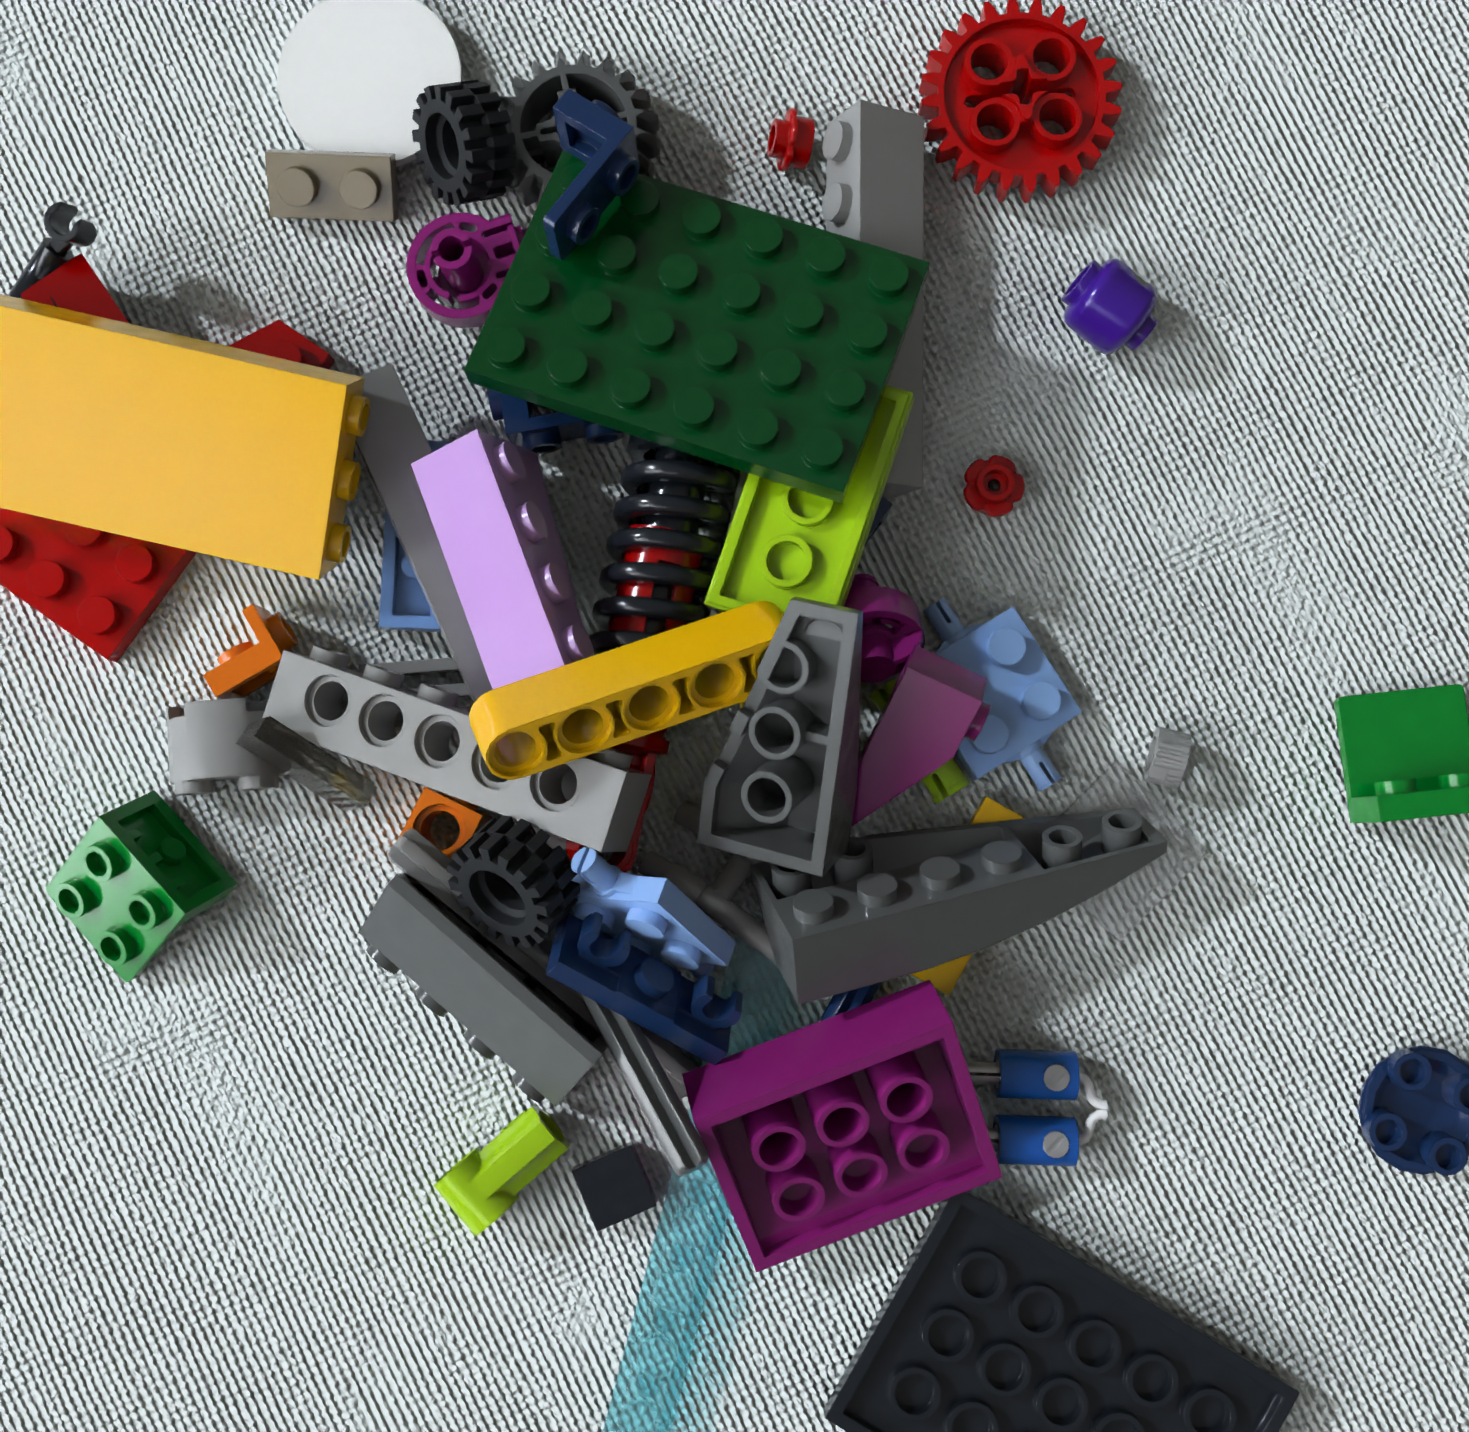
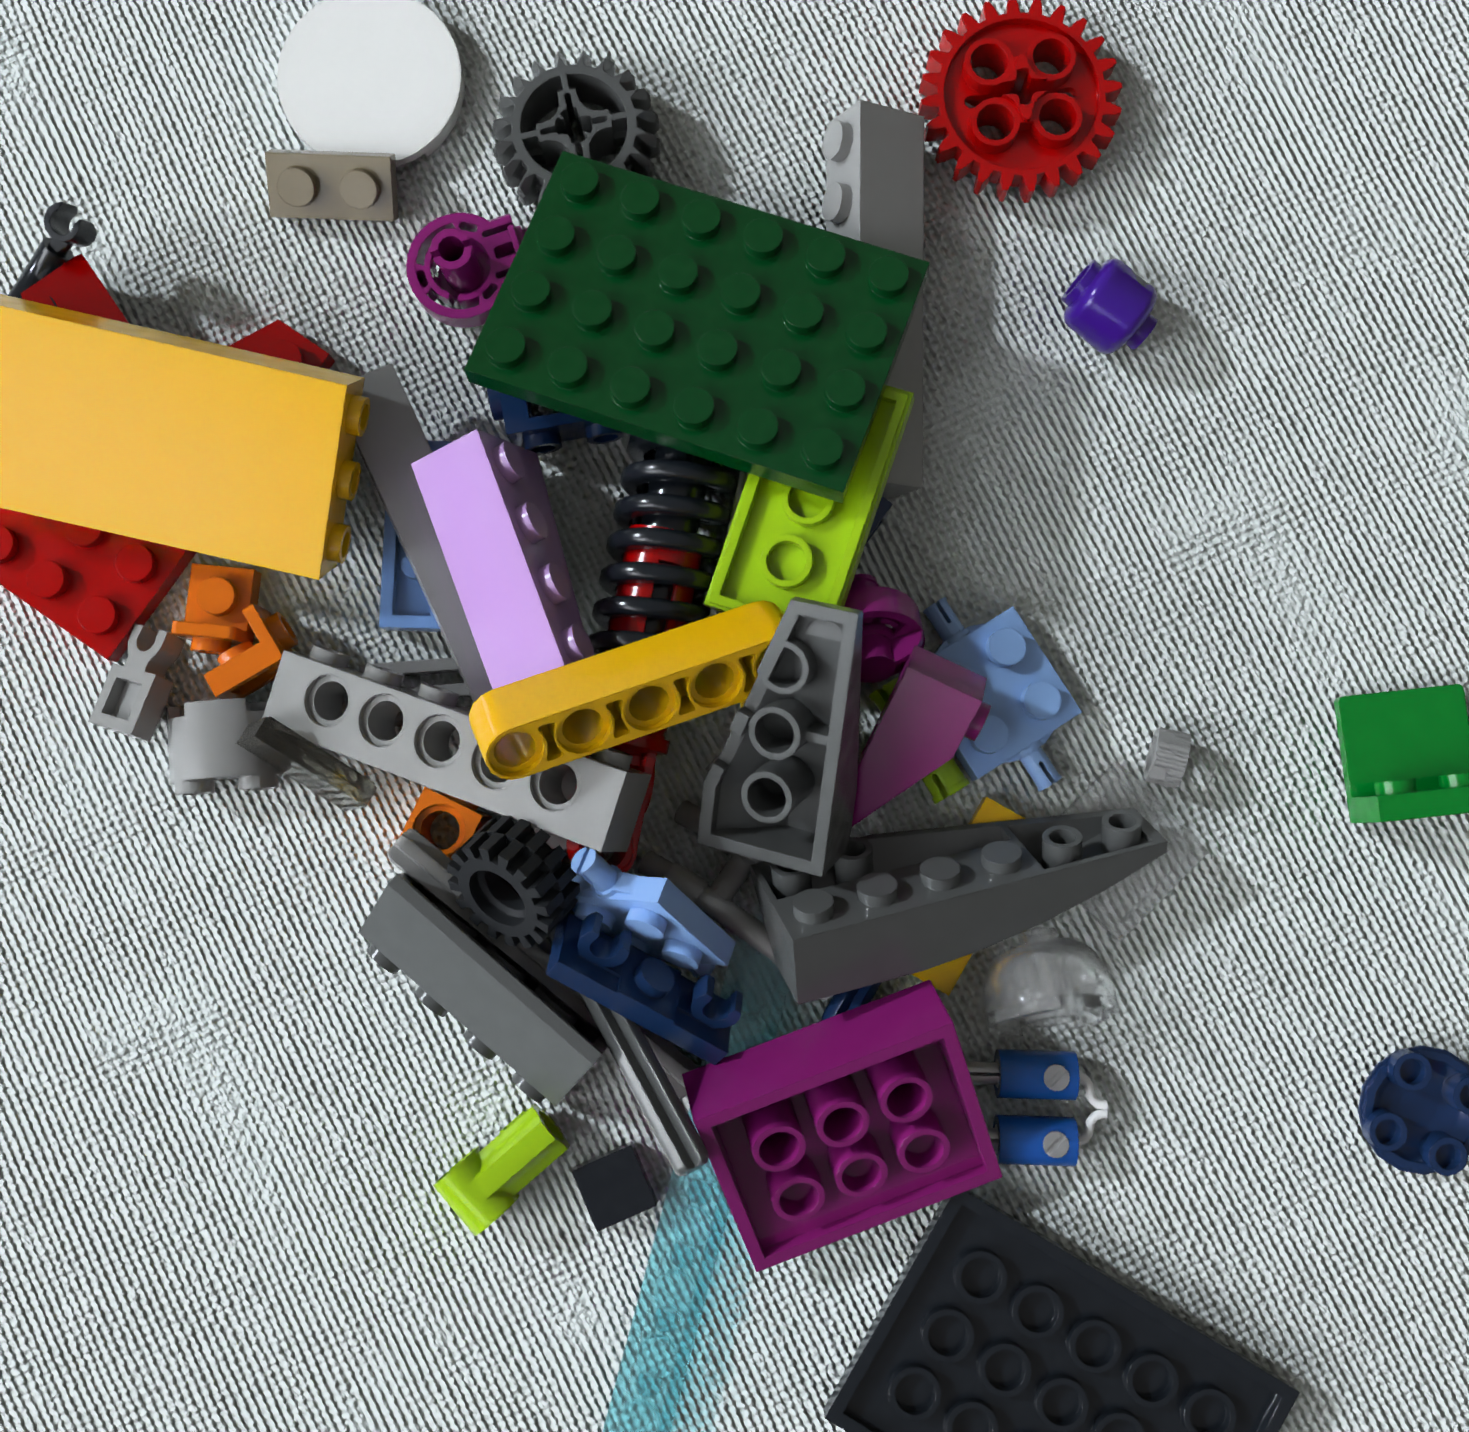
(137, 882): green bracket -> none
(138, 692): none -> light grey plate
(215, 607): none -> orange bracket
(464, 142): black tyre -> none
(609, 149): dark blue bracket -> none
(791, 141): red plate -> none
(990, 502): red plate -> none
(1047, 985): none -> clear cylinder

